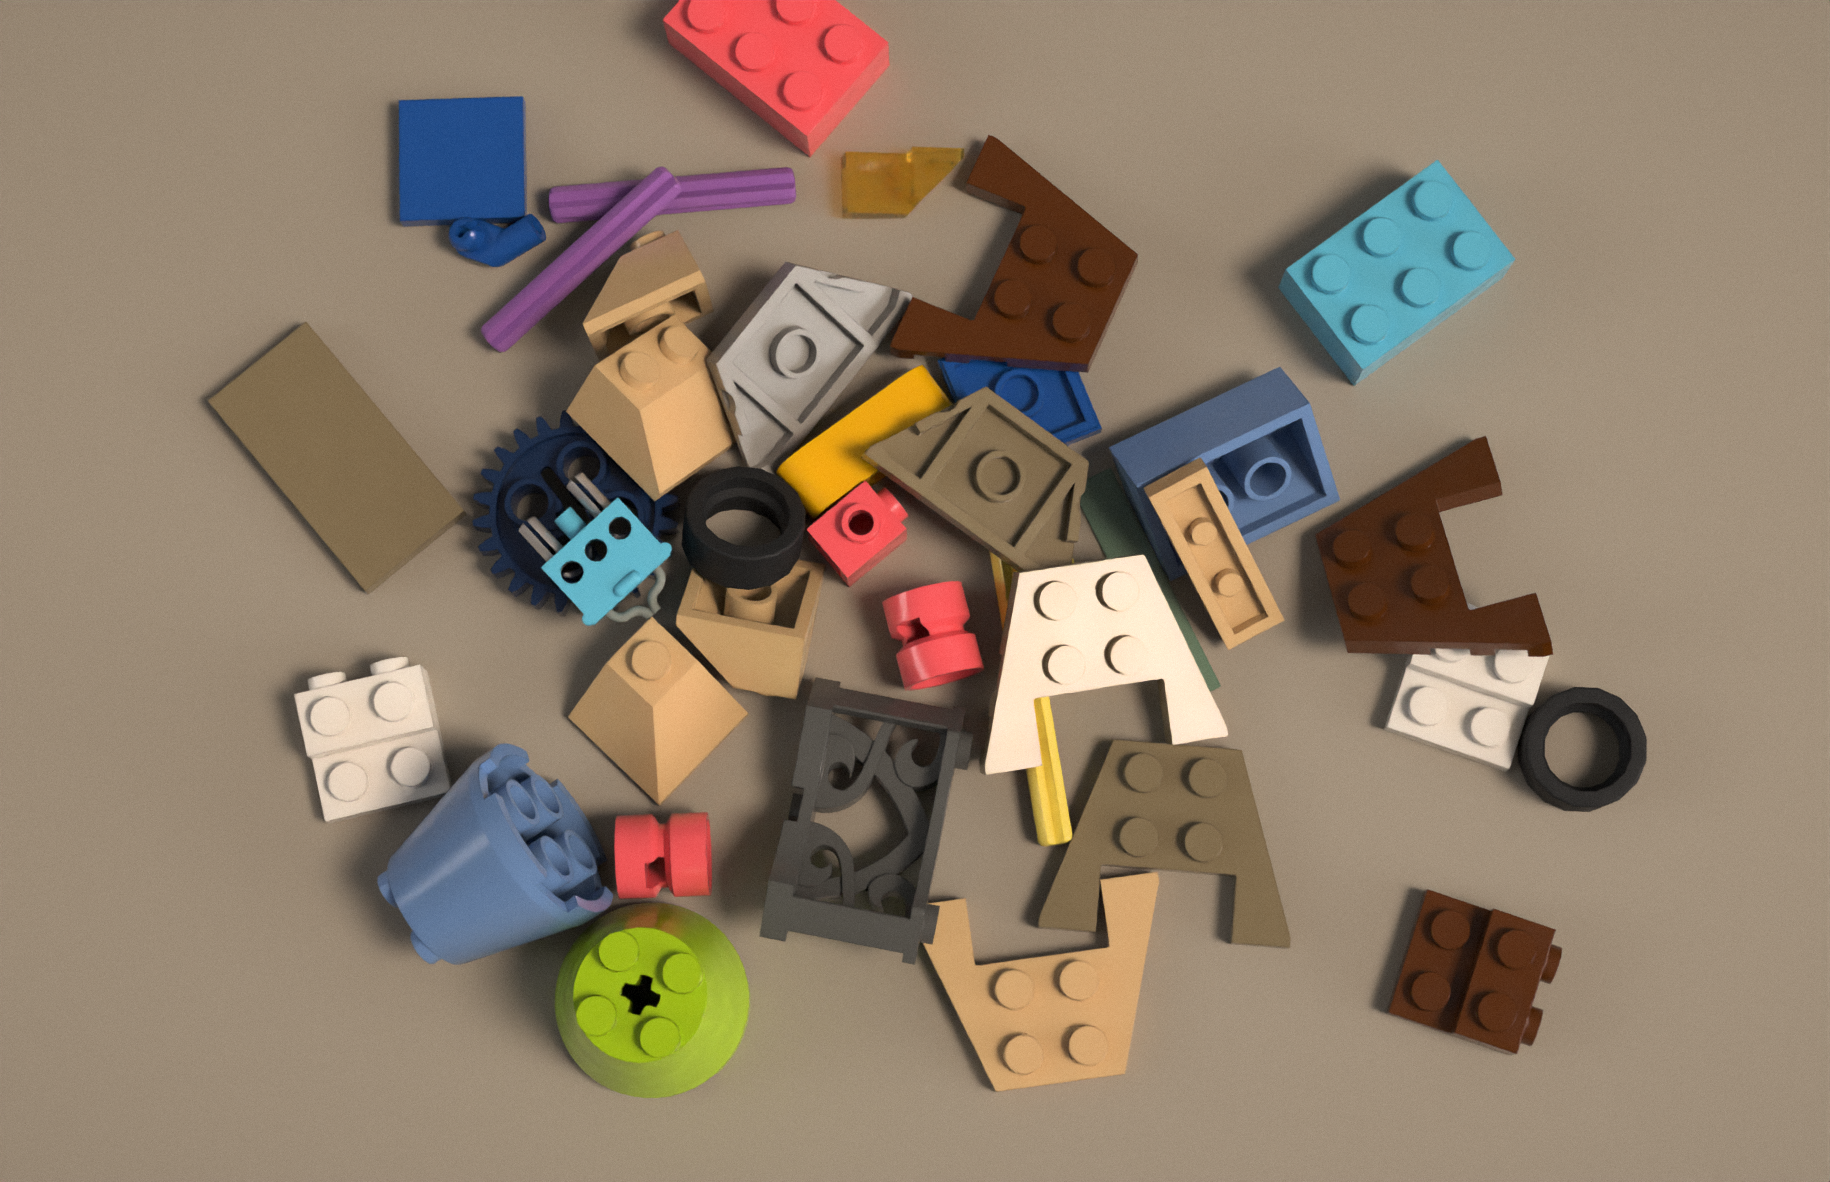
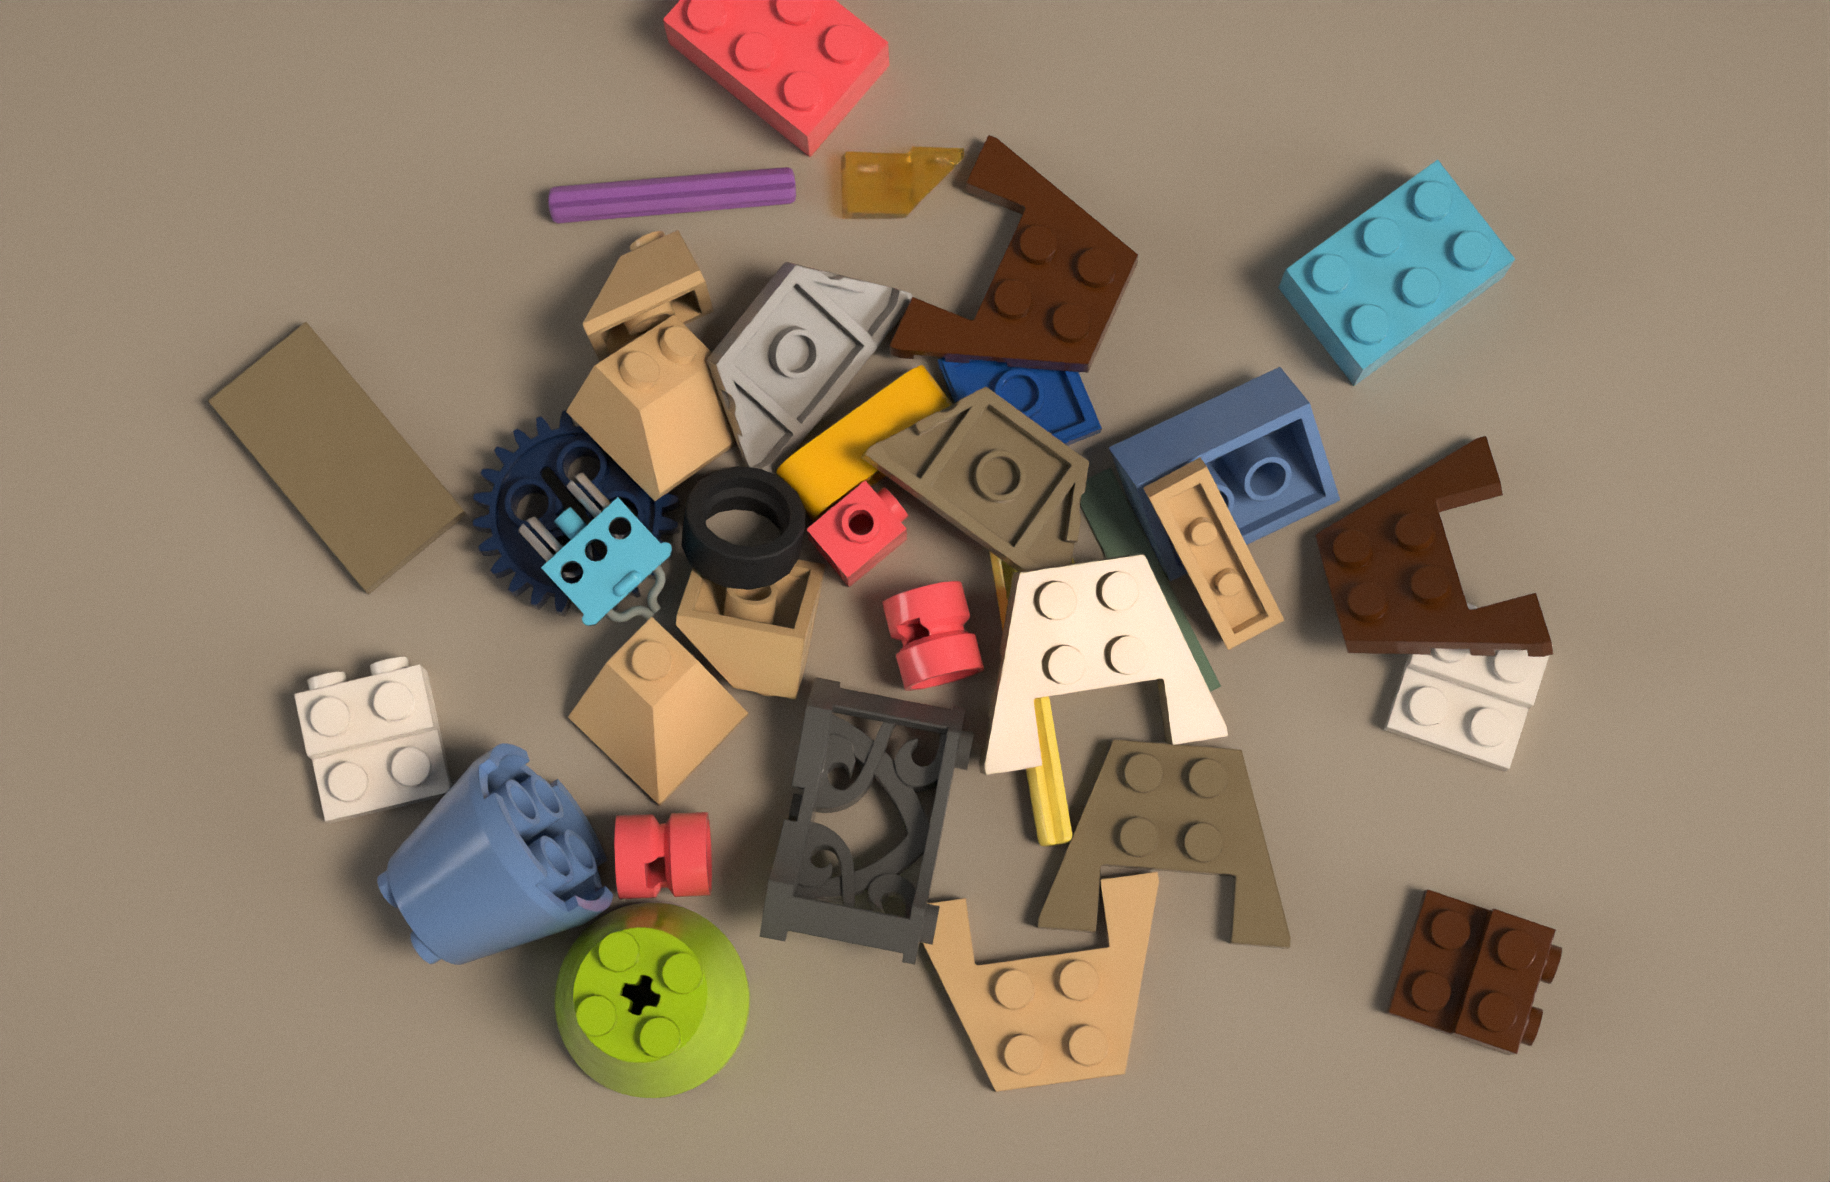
(462, 160): blue tile -> none
(492, 243): blue arm -> none
(581, 259): medium lavender axle -> none
(1627, 730): black tyre -> none

